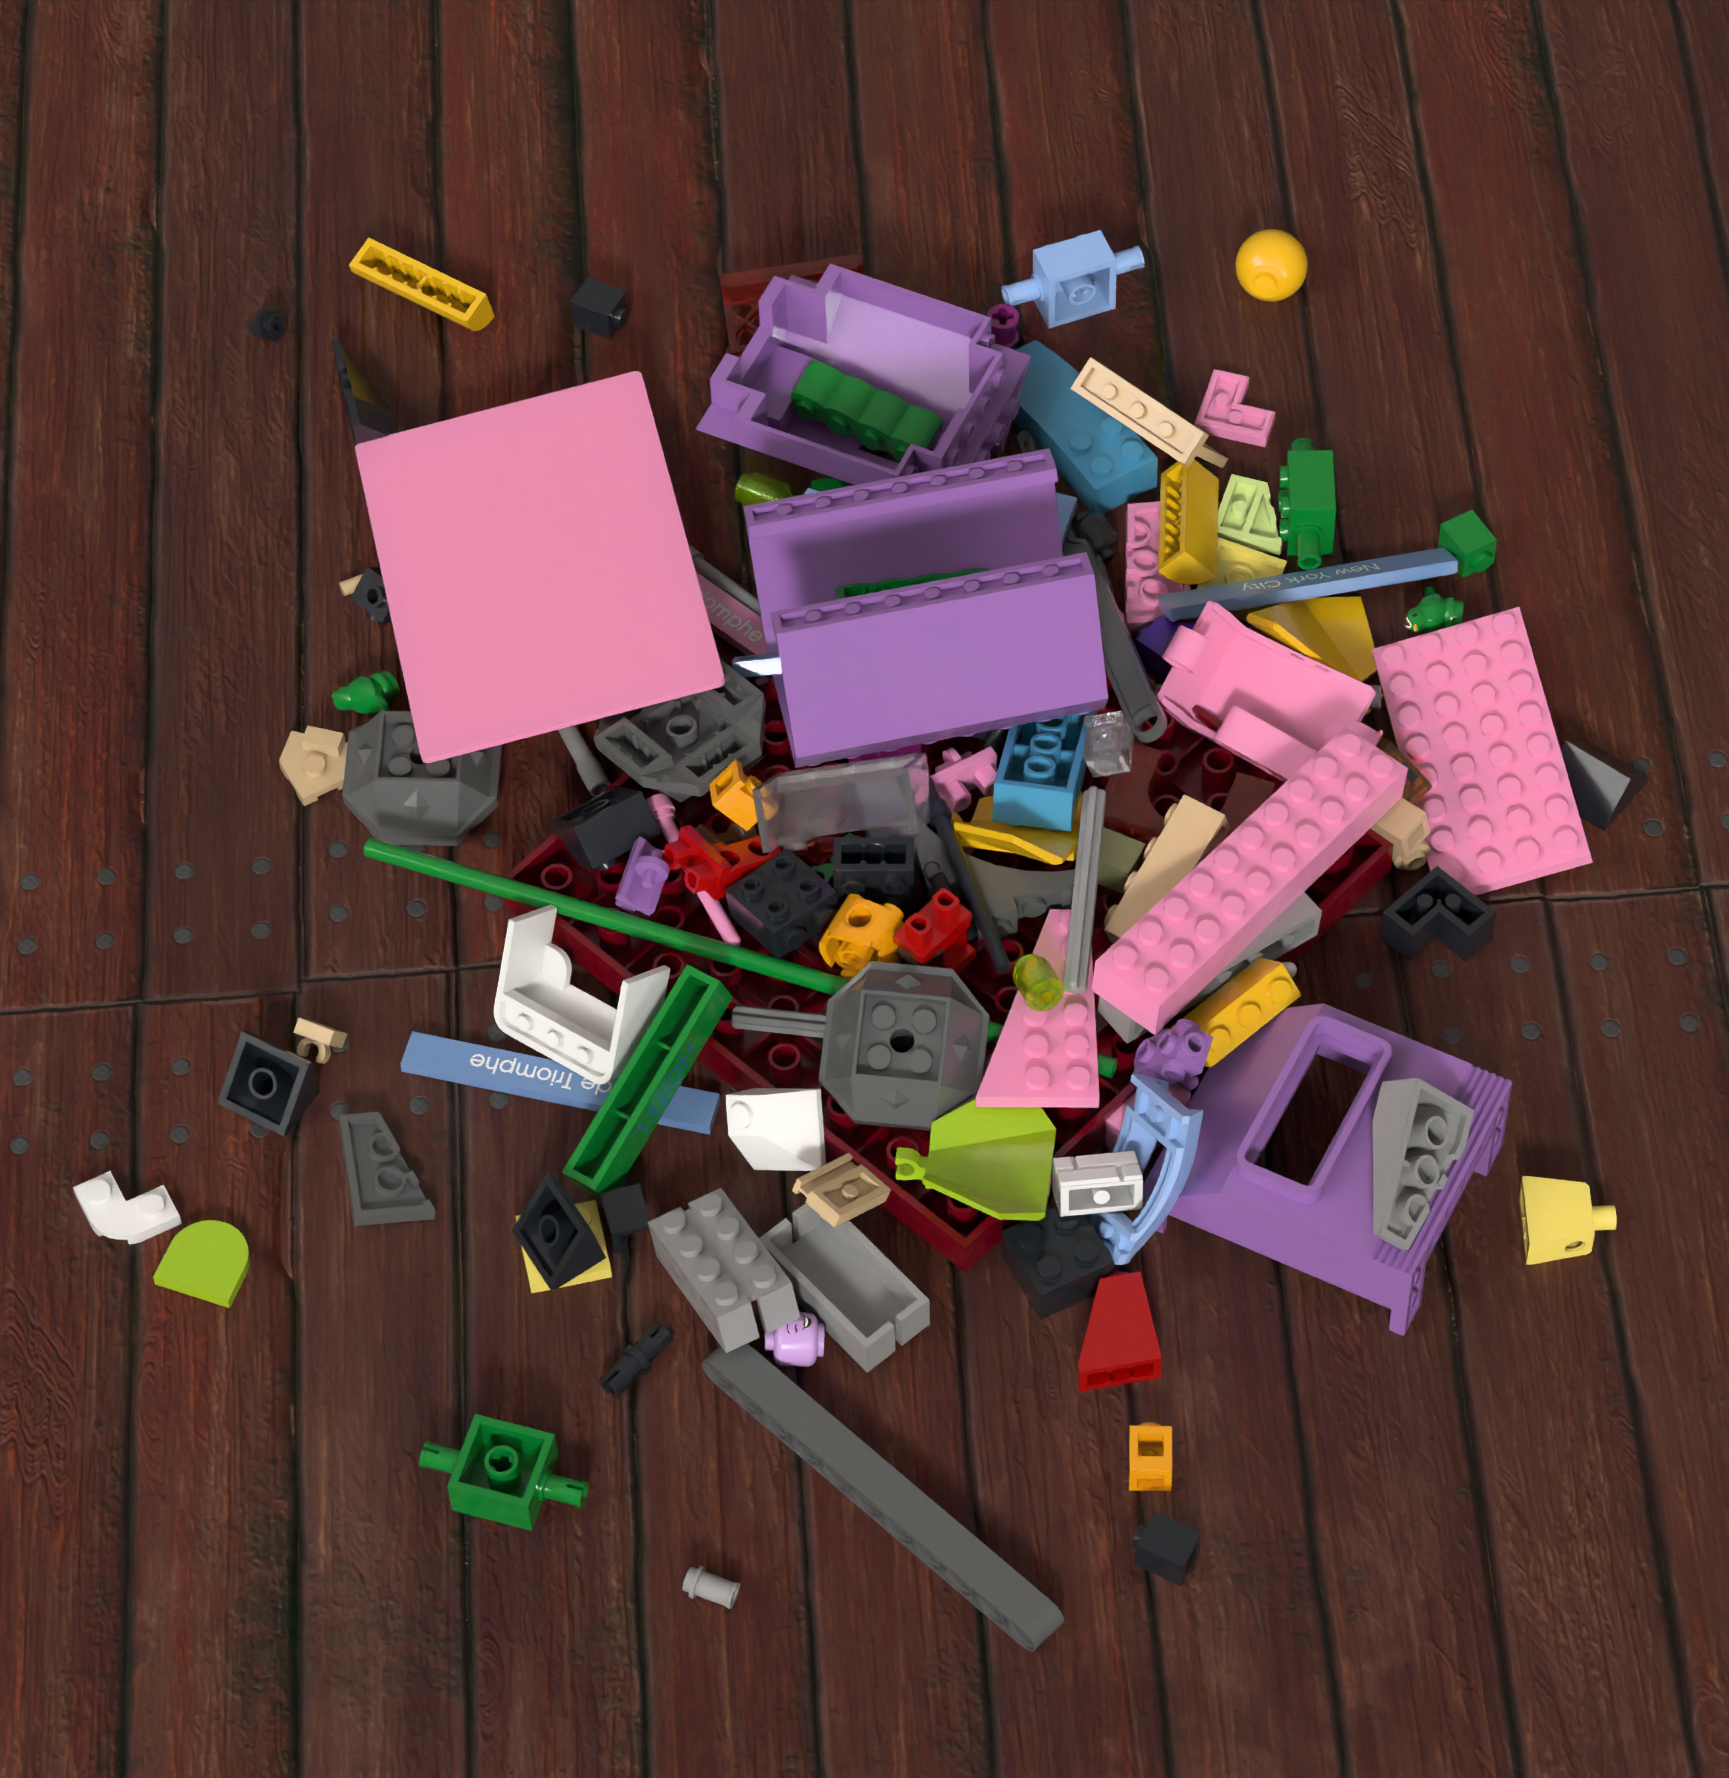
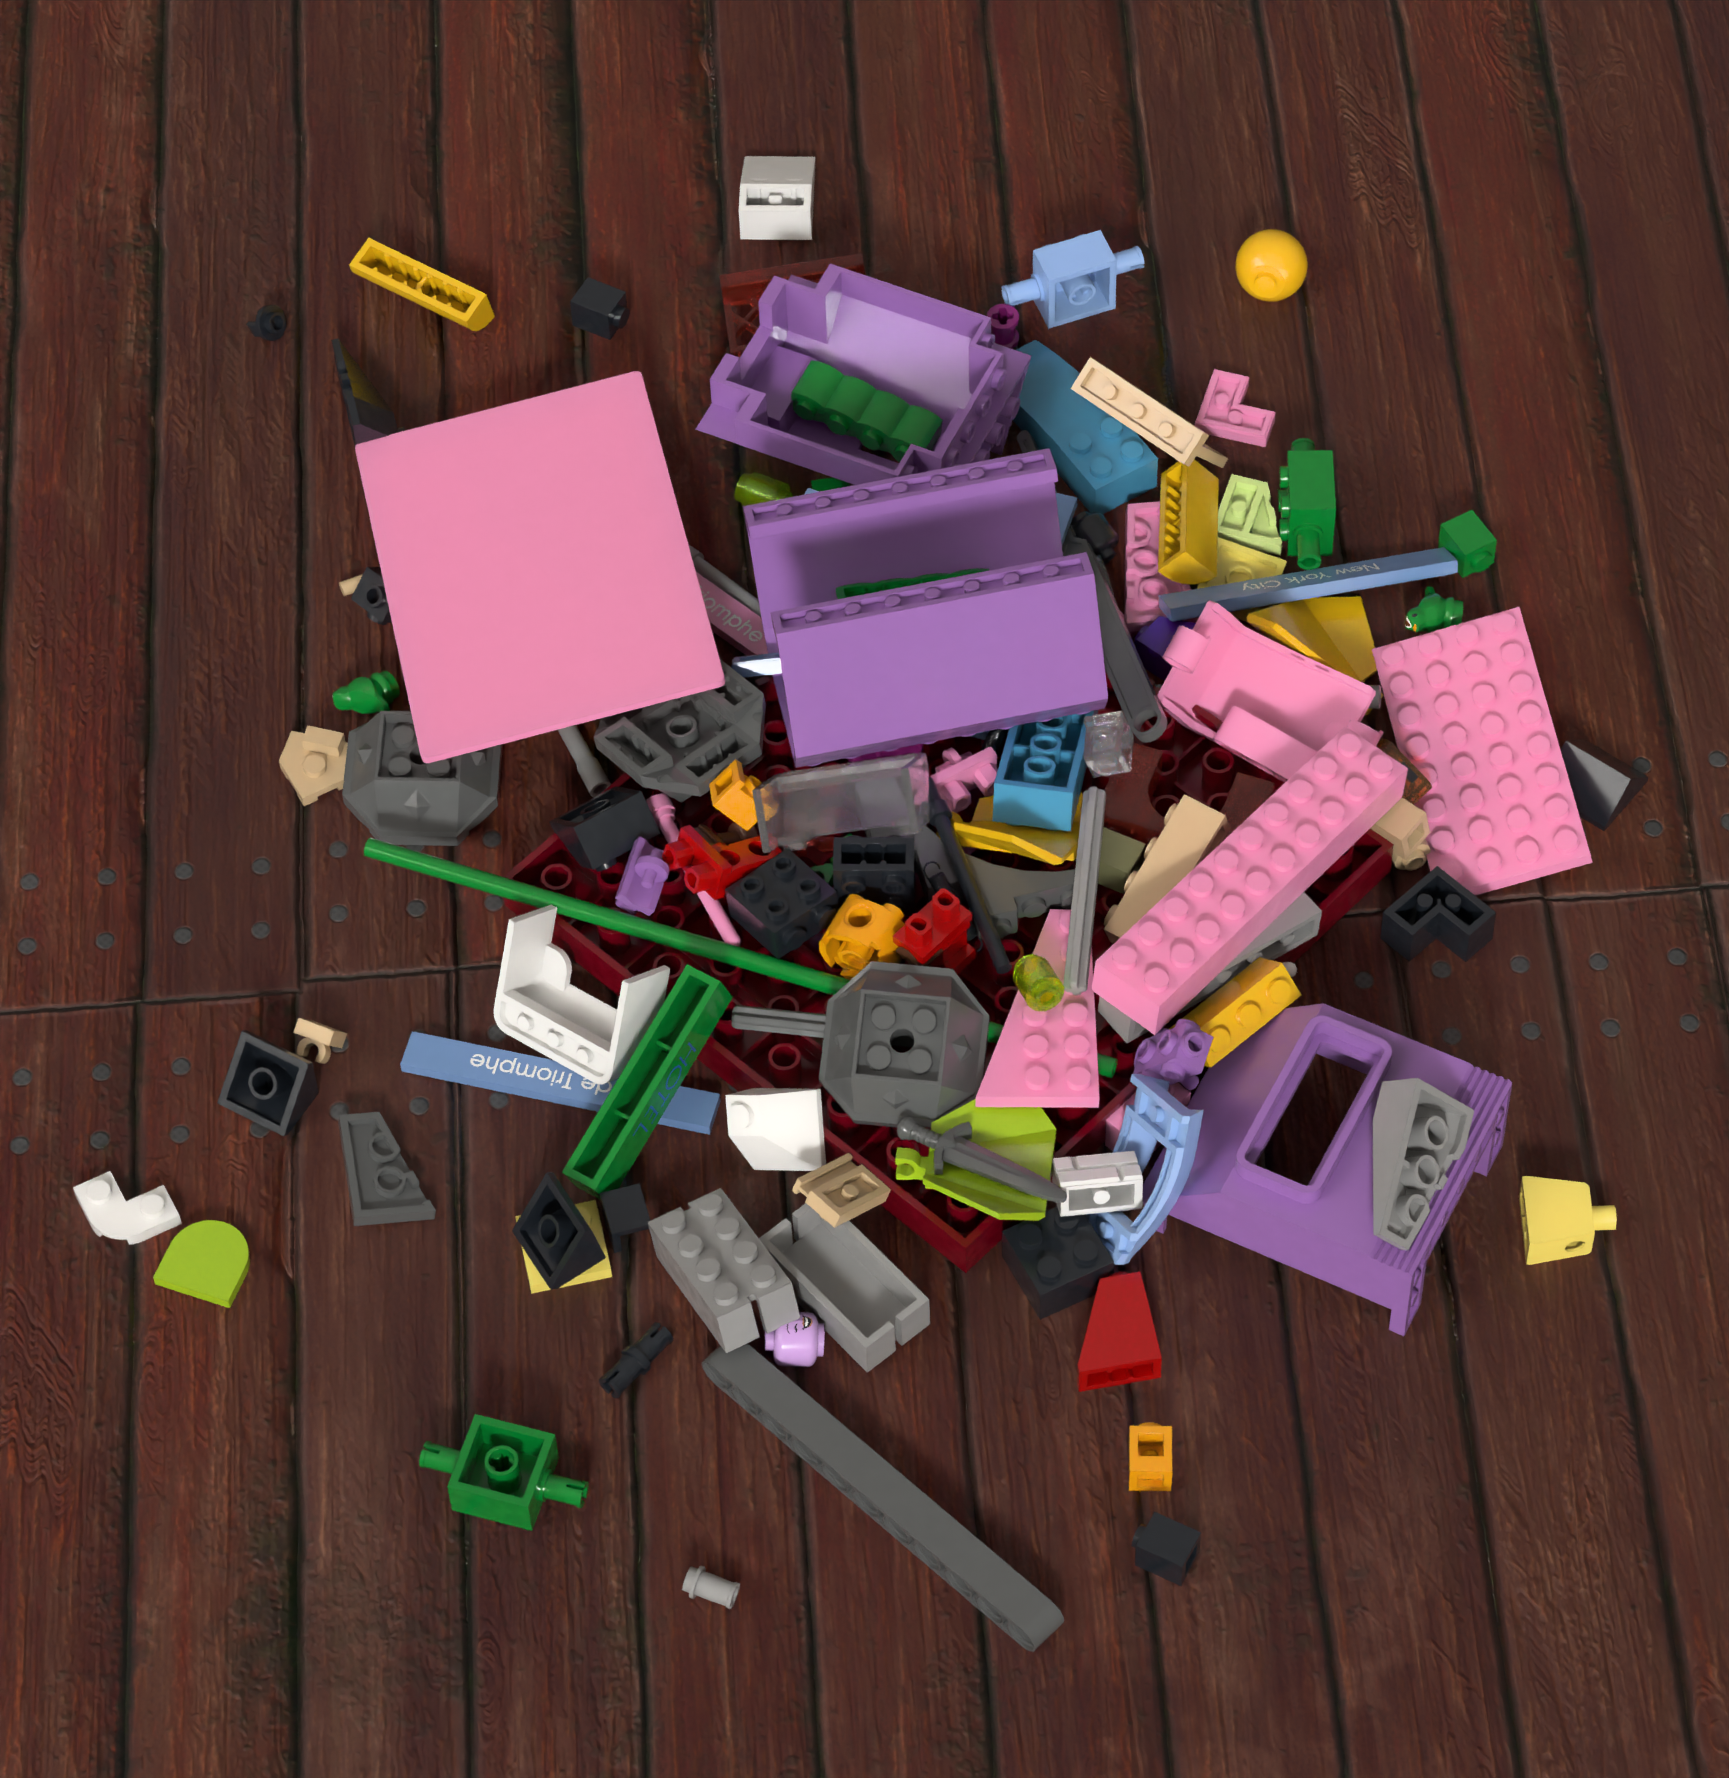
(777, 198): none -> white slope
(959, 1151): none -> dark grey sword

